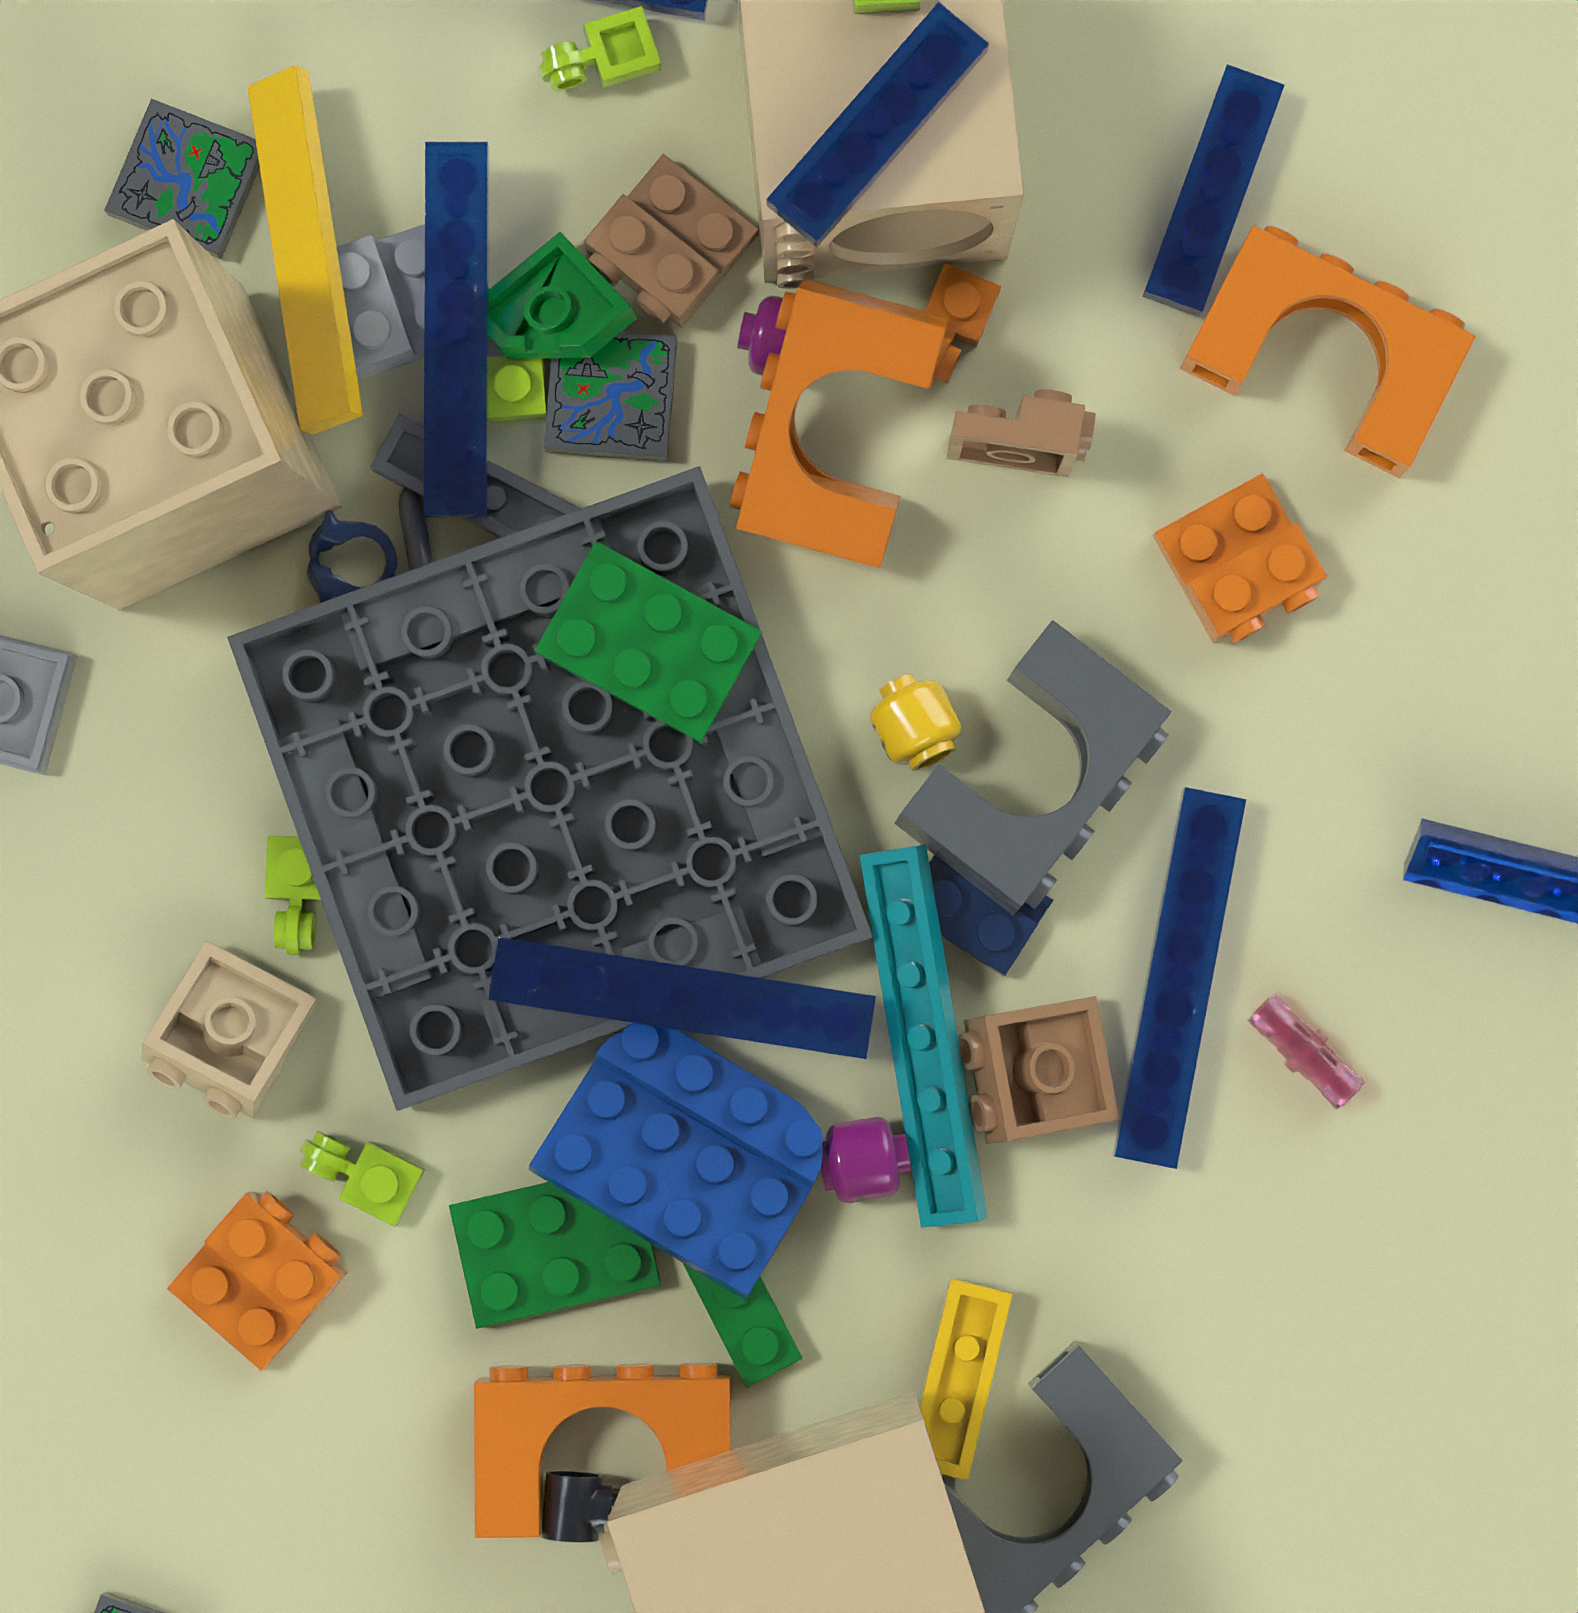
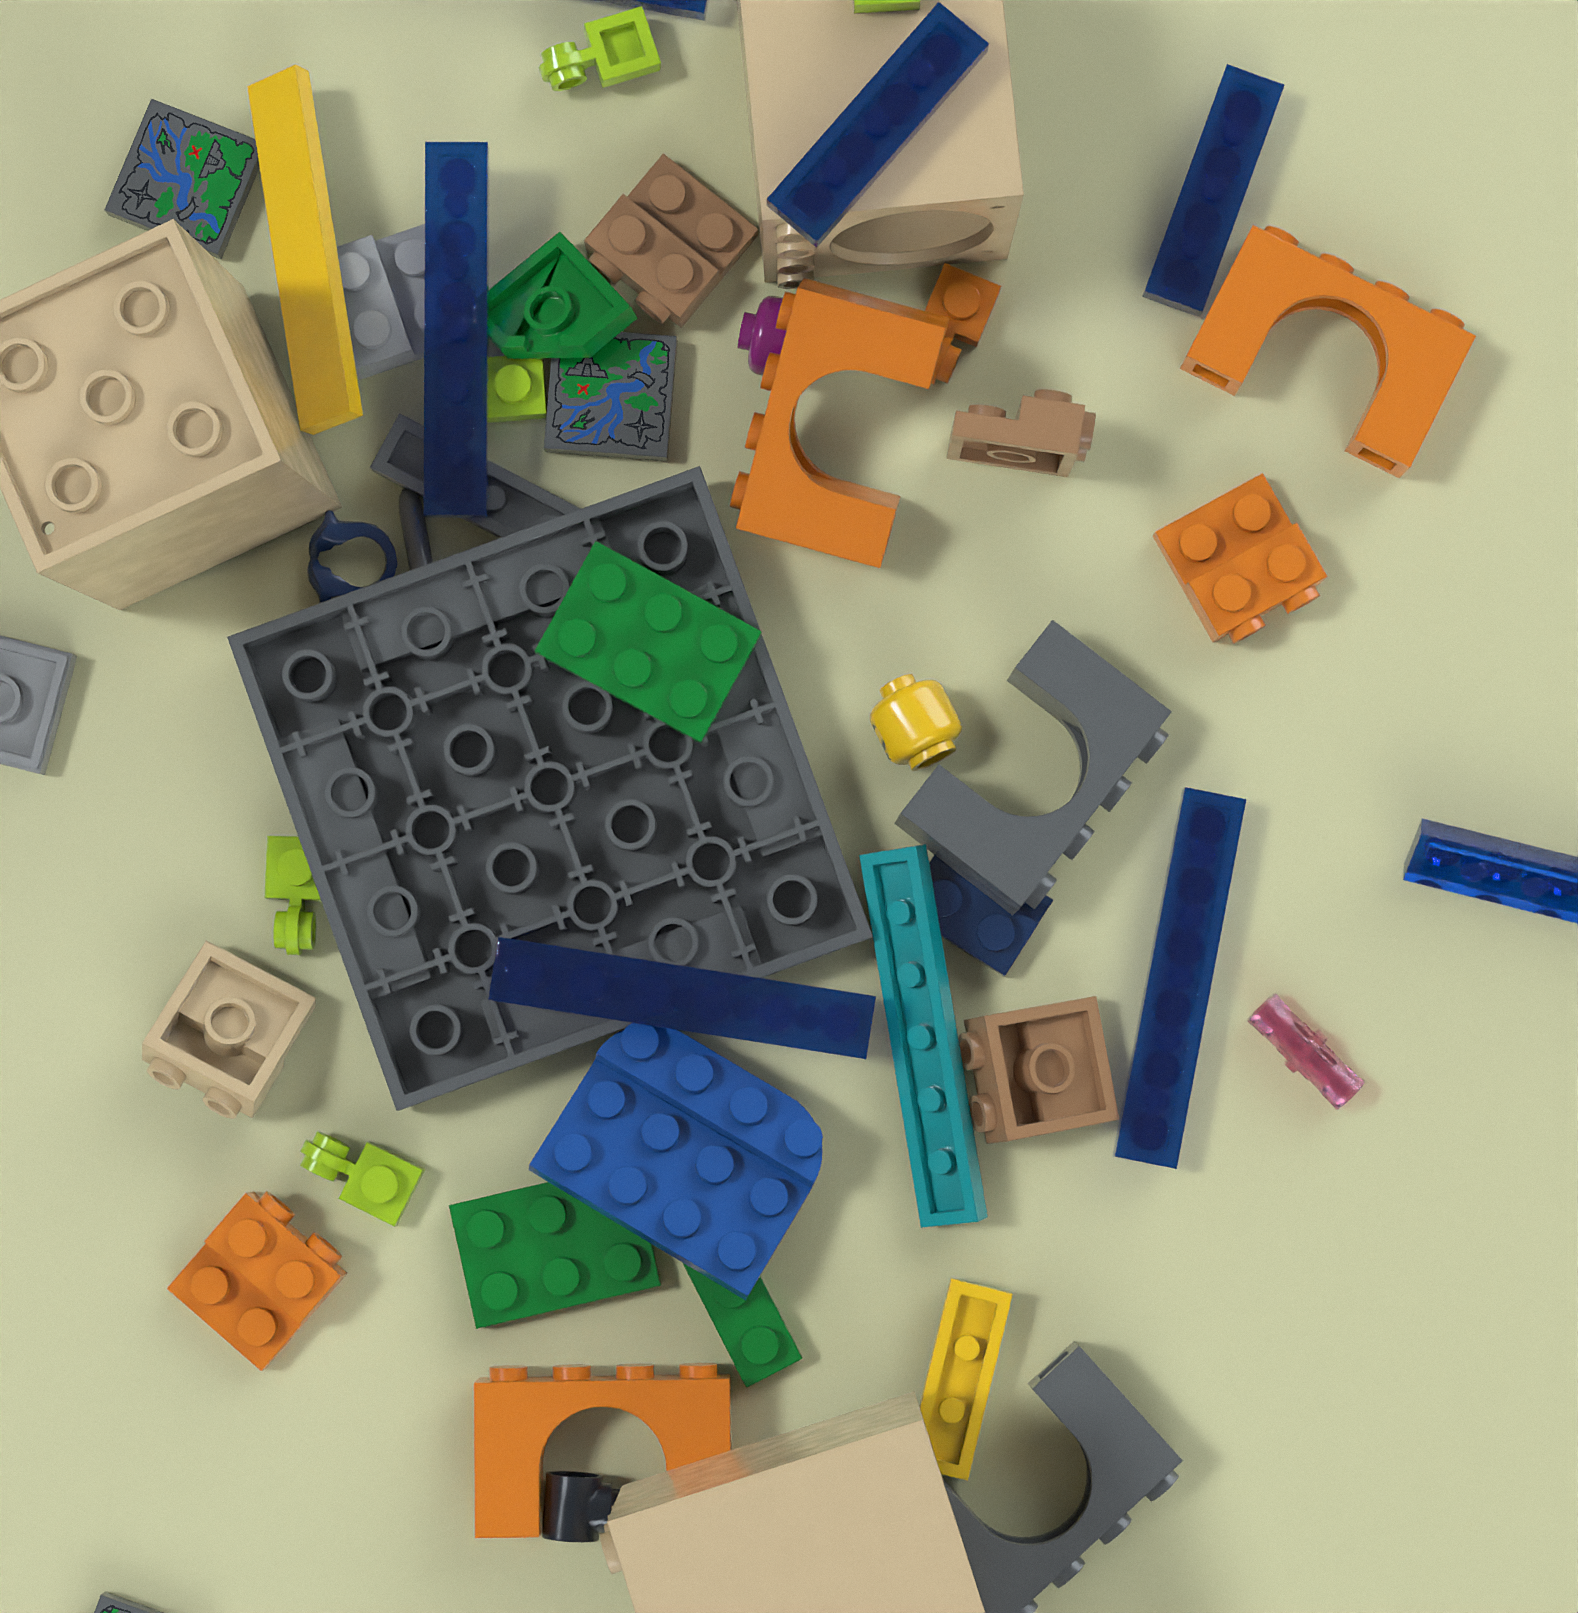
(863, 1160): magenta head -> none

